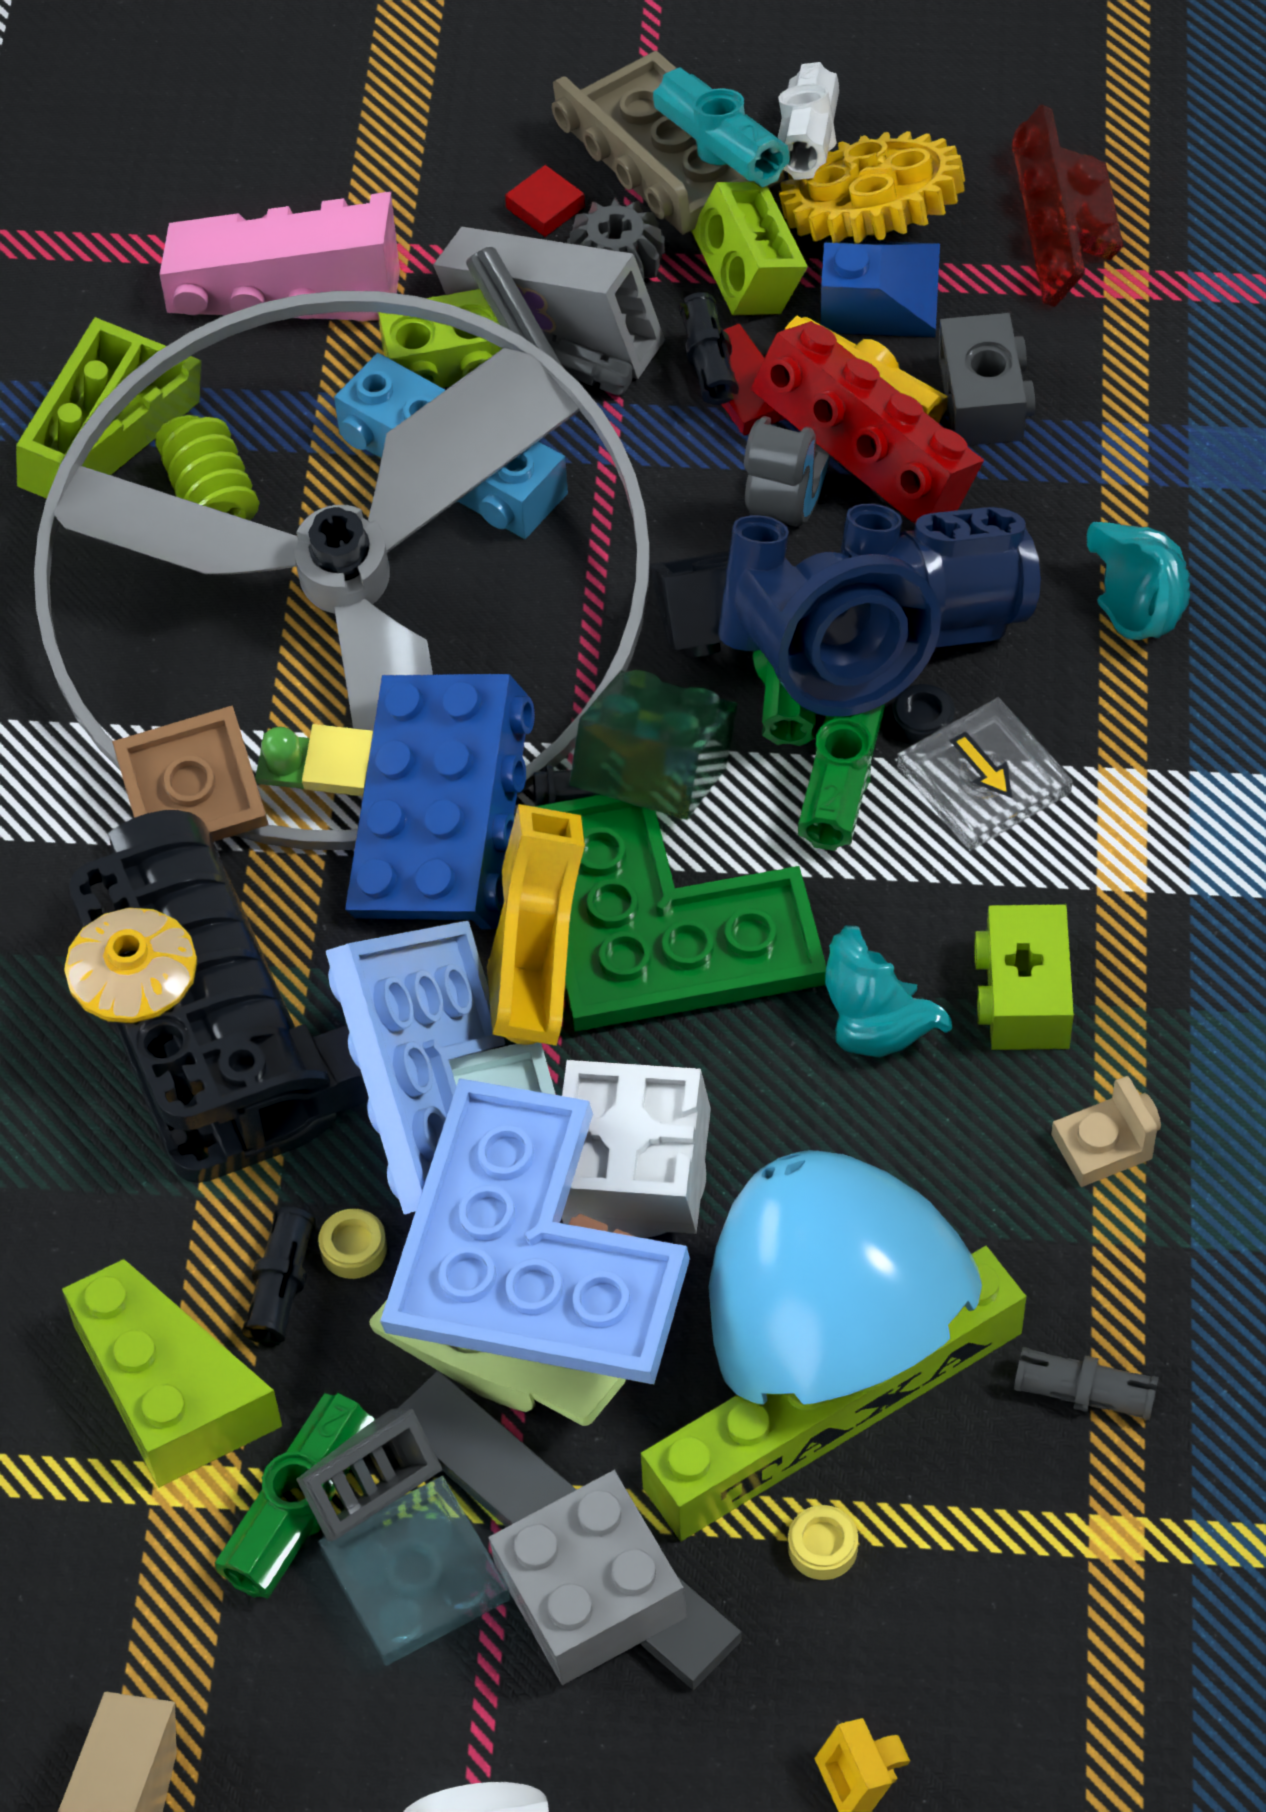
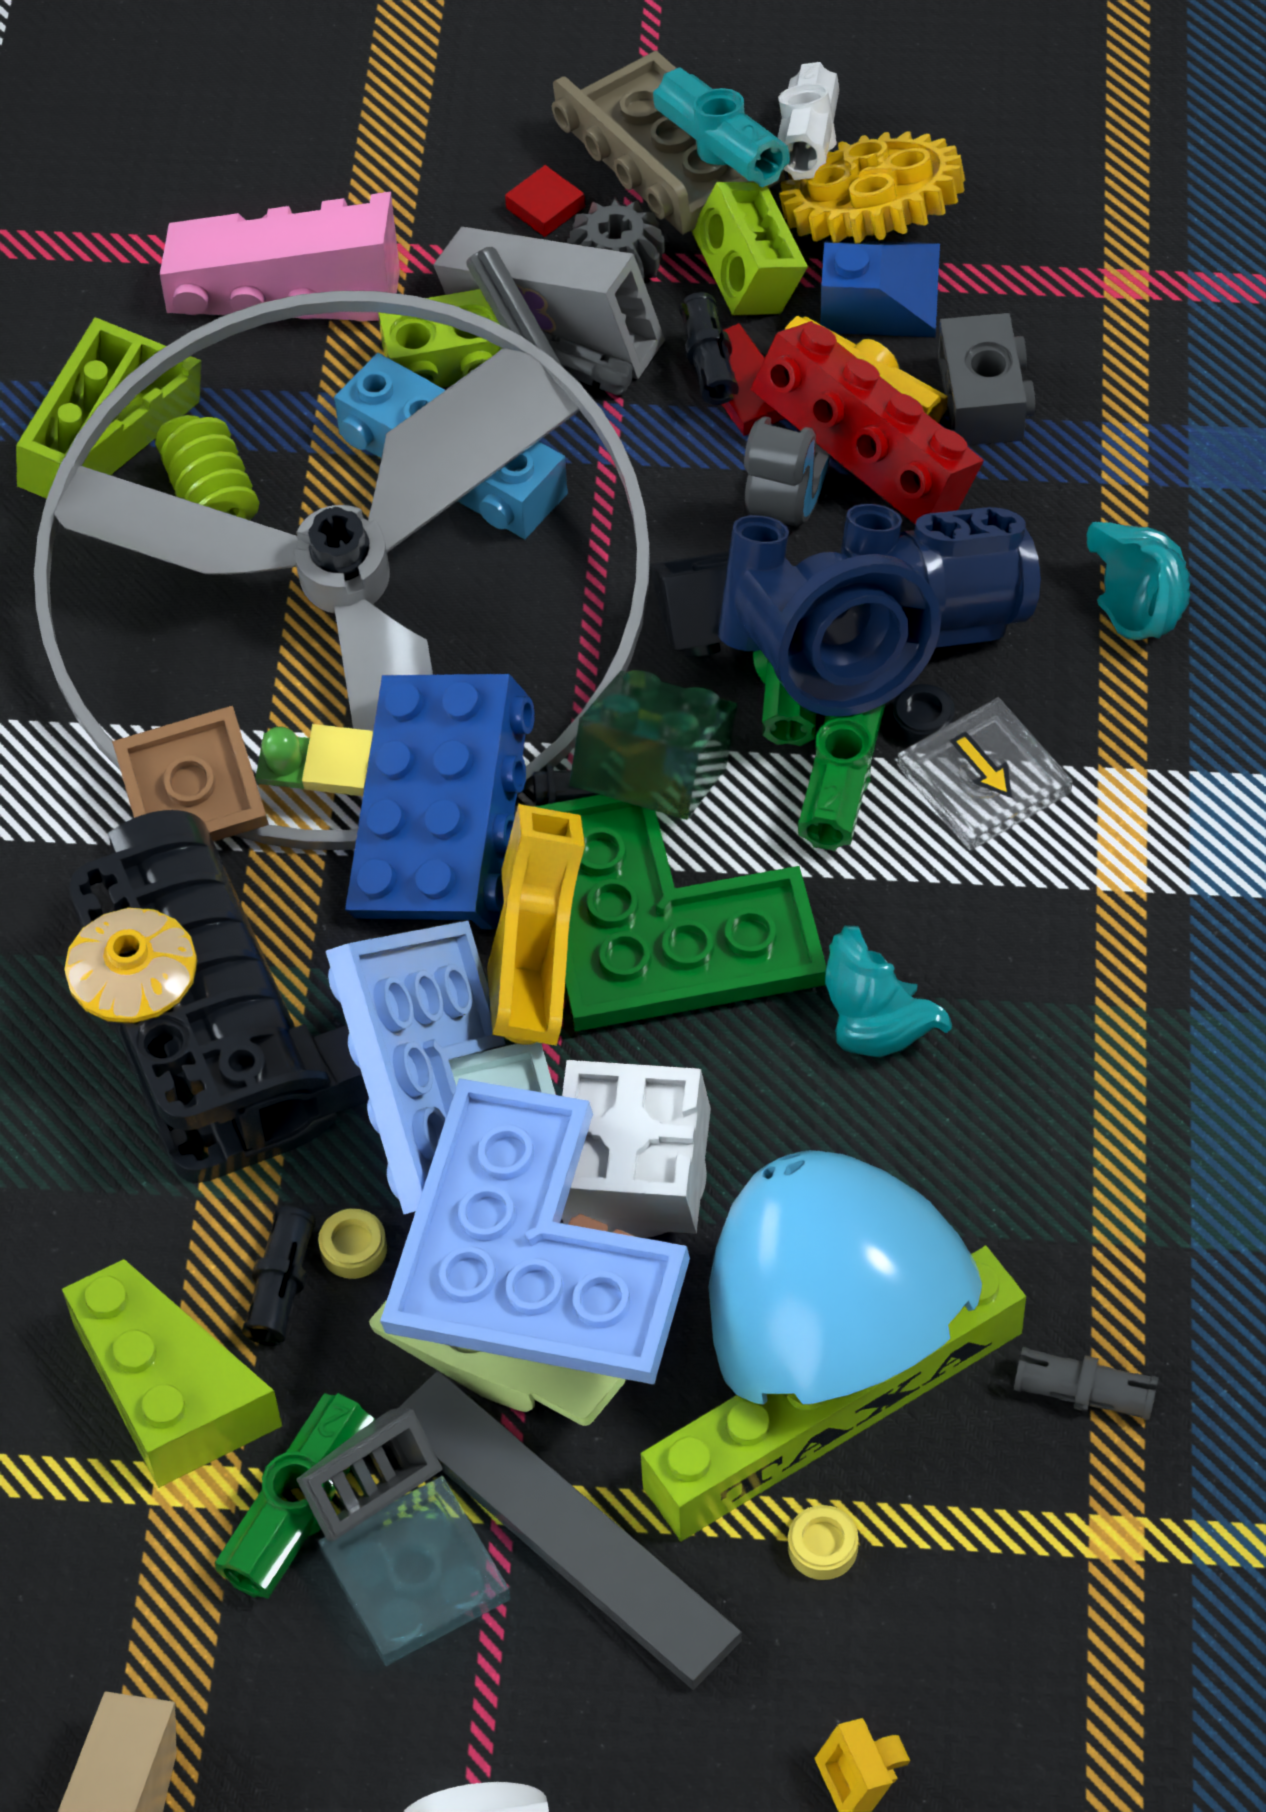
(588, 1577): light grey brick -> none
(1027, 977): lime brick -> none
(1065, 205): clear red bracket -> none
(1109, 1134): tan bracket -> none

